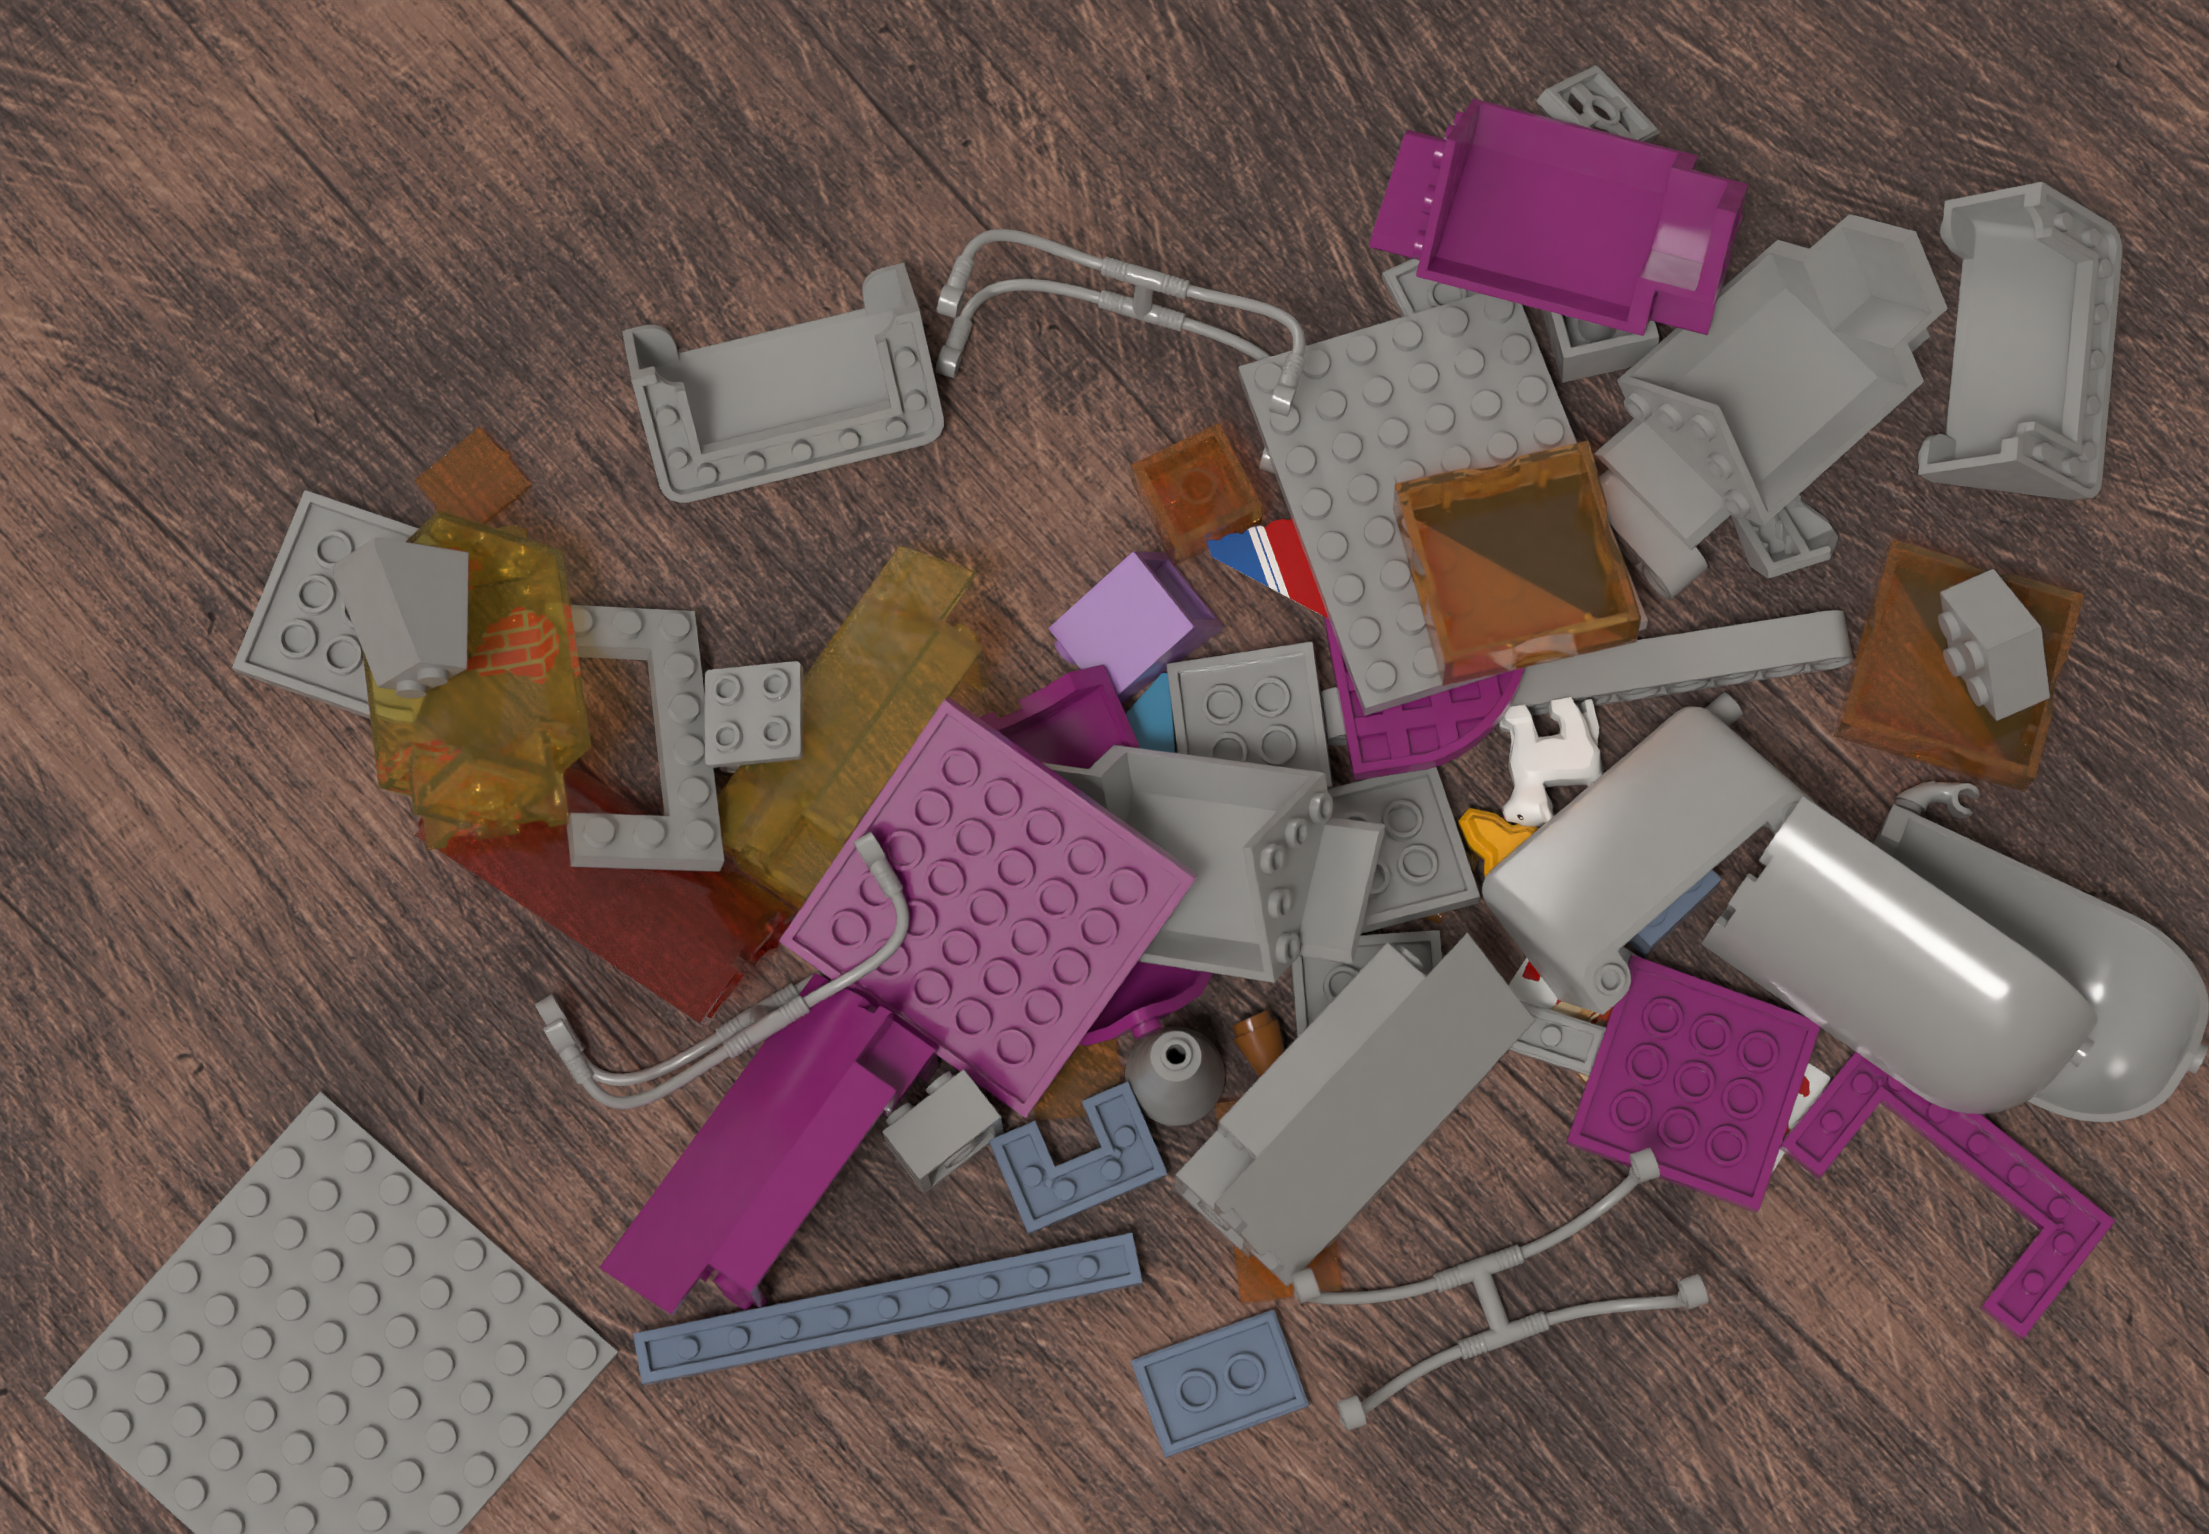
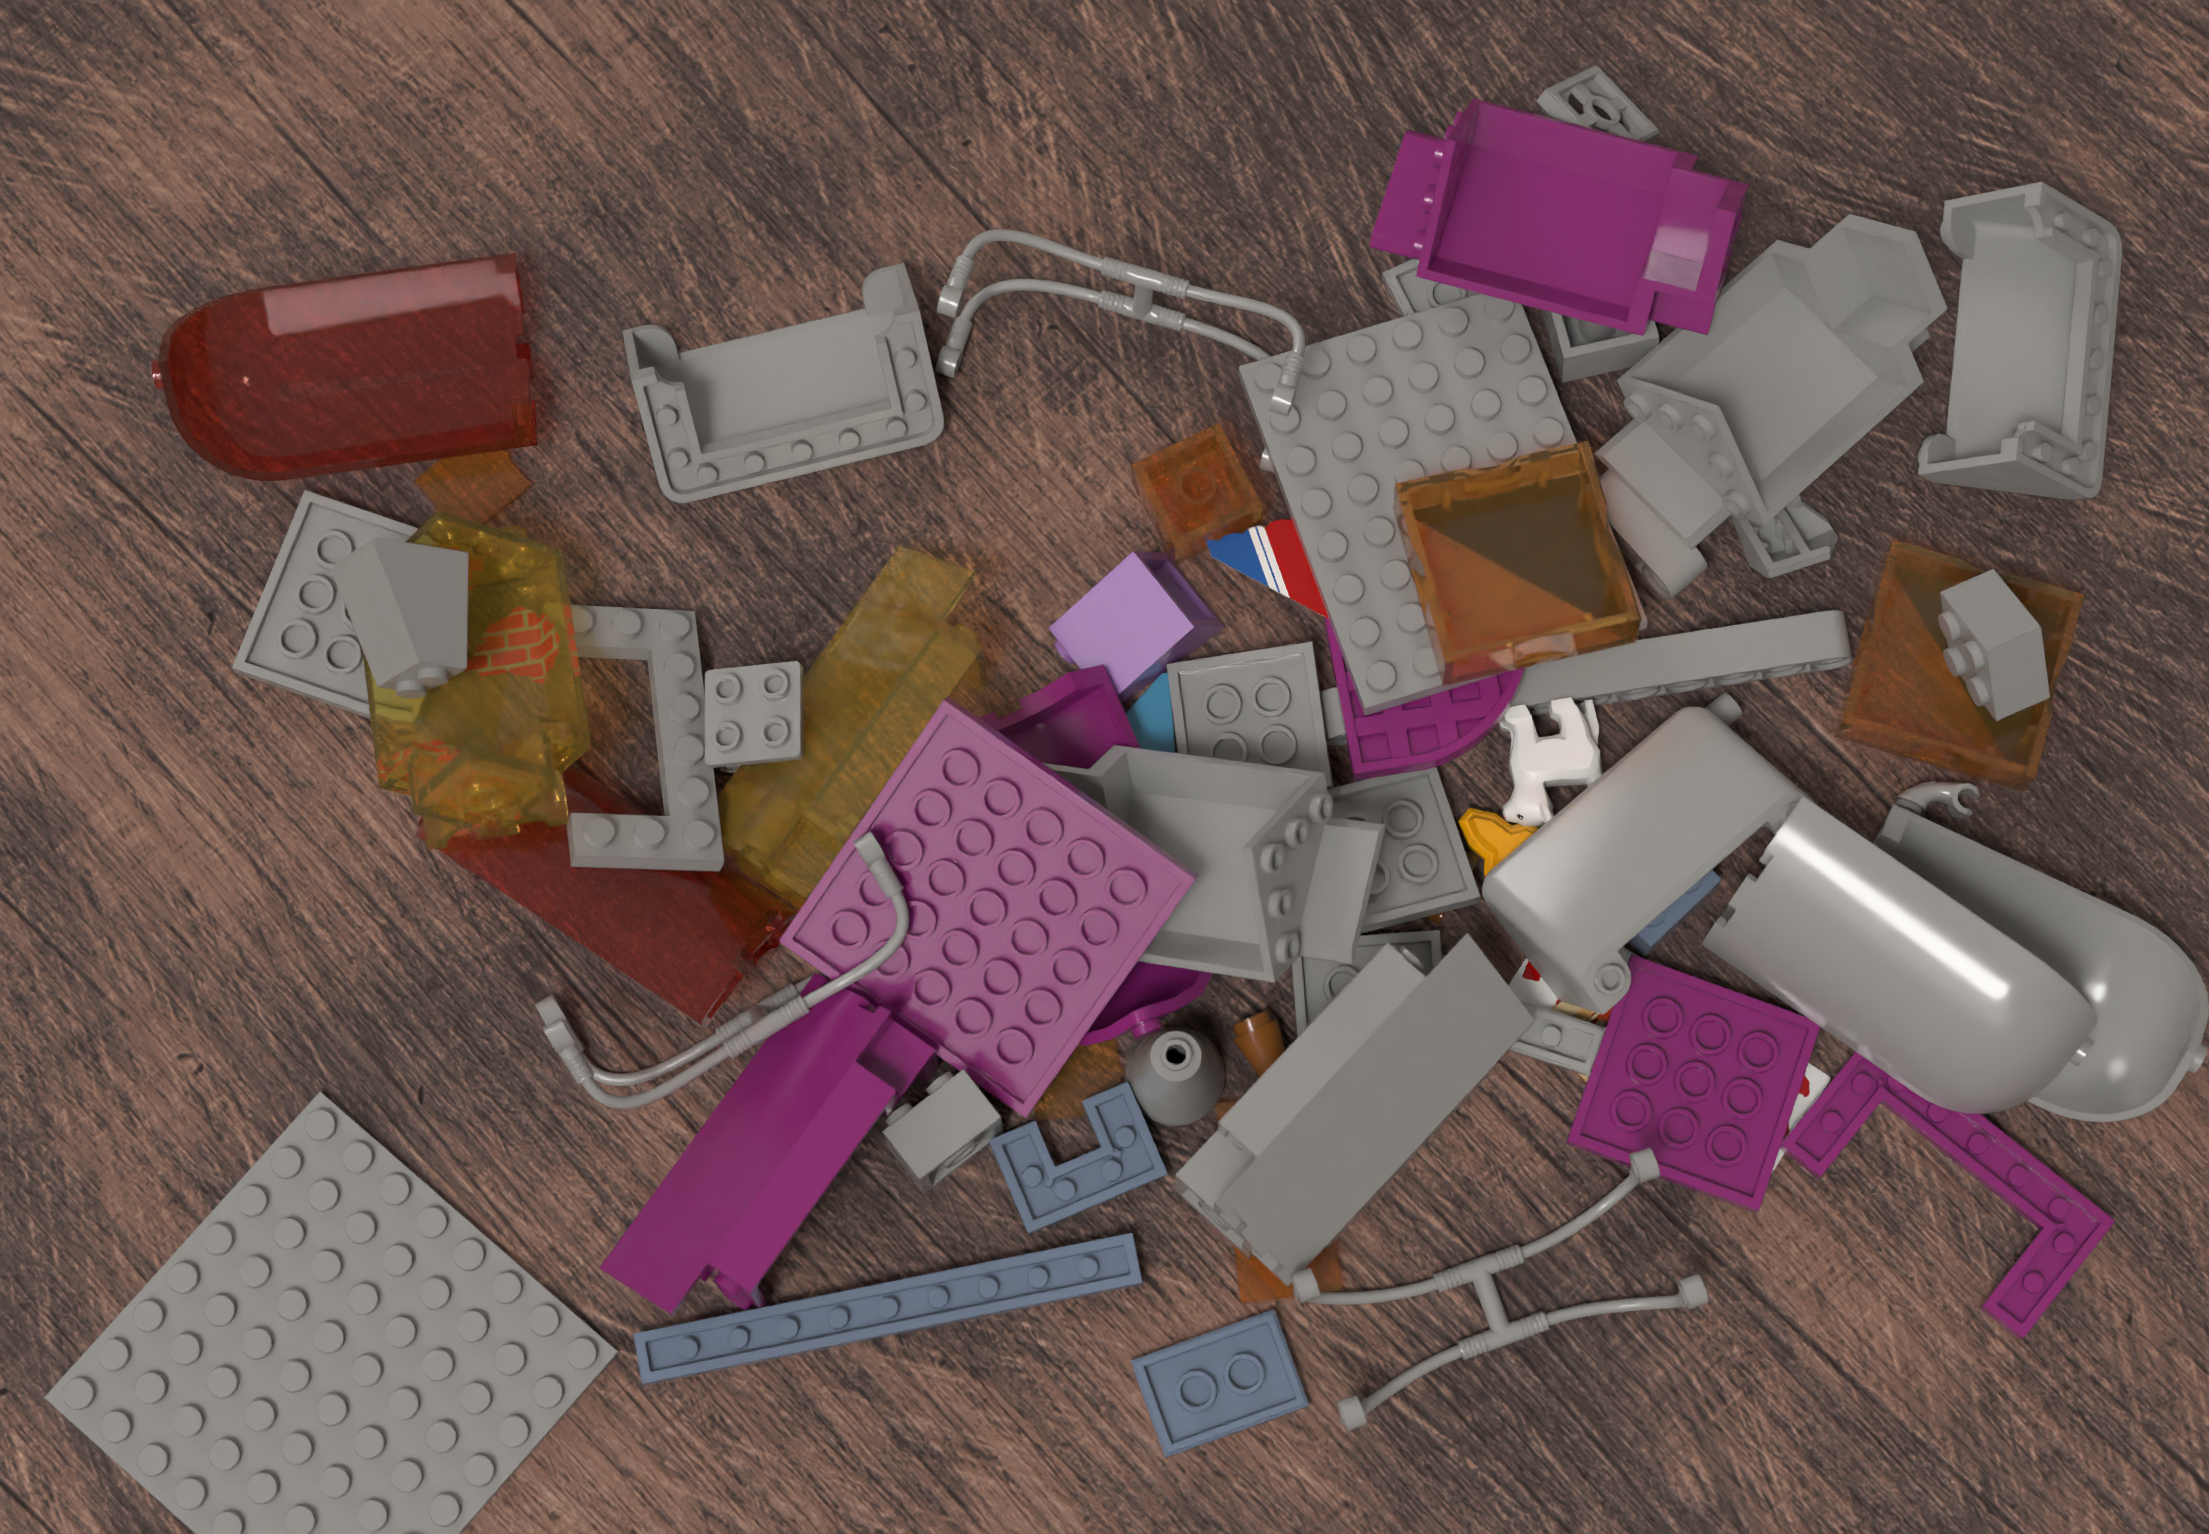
(354, 371): none -> clear red panel

